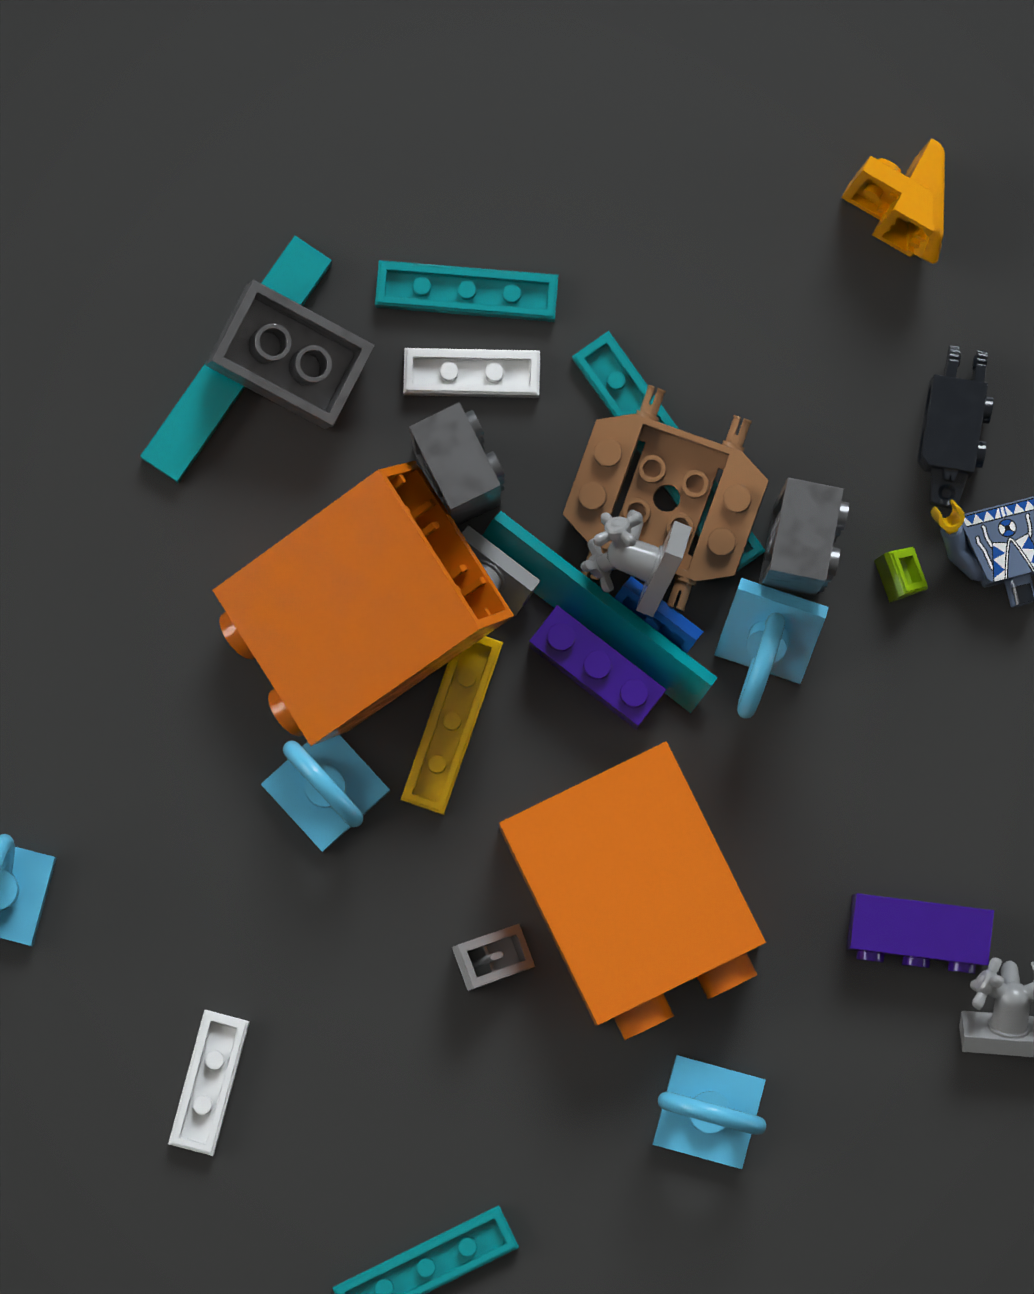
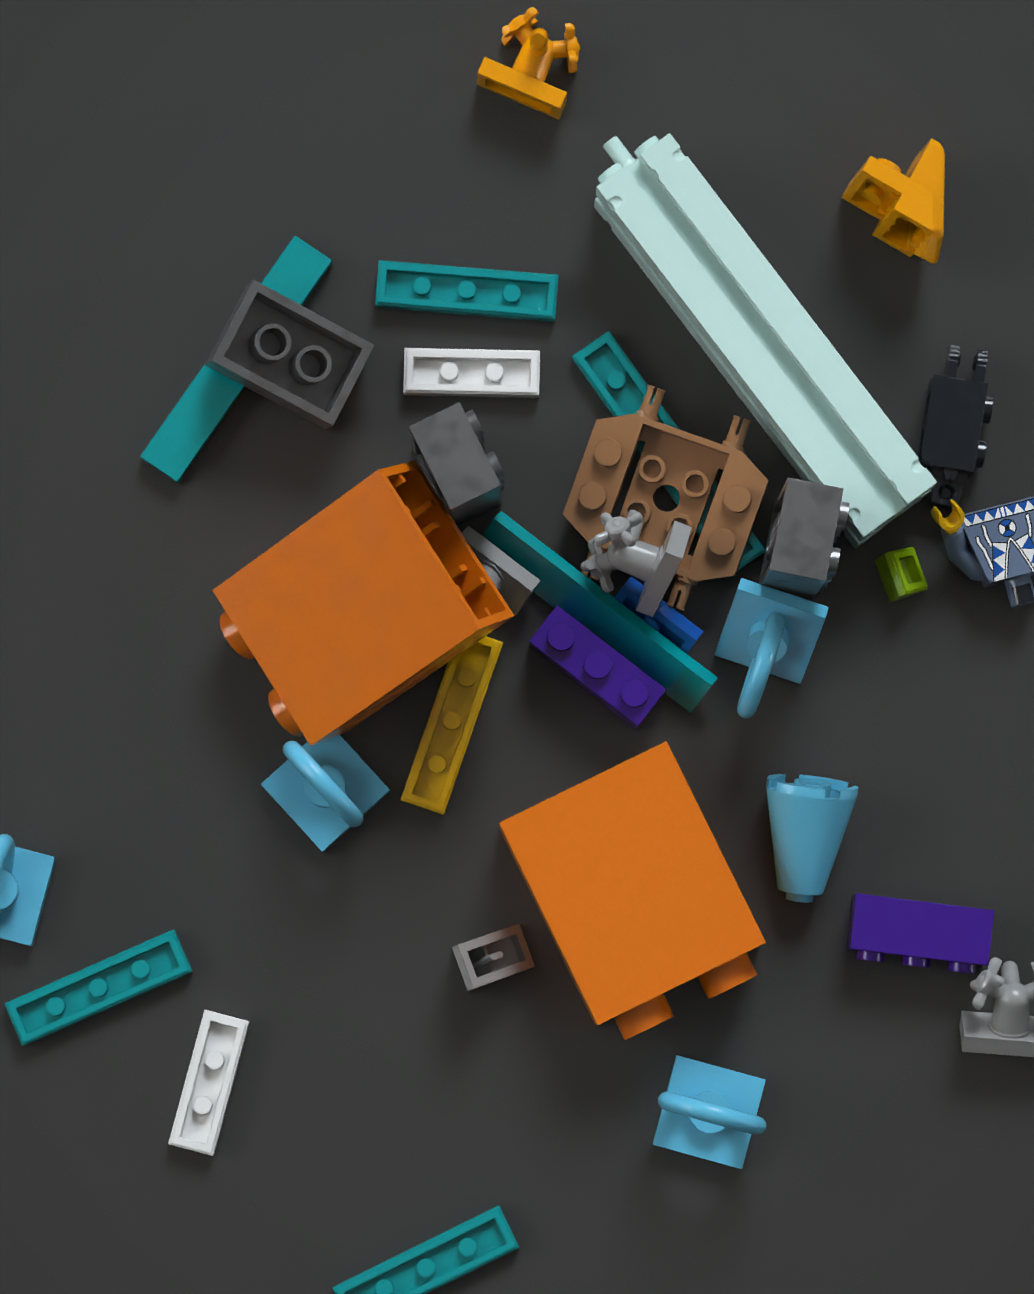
(98, 987): none -> teal tile
(528, 74): none -> light orange piece
(758, 333): none -> light aqua brick
(807, 830): none -> medium azure cone

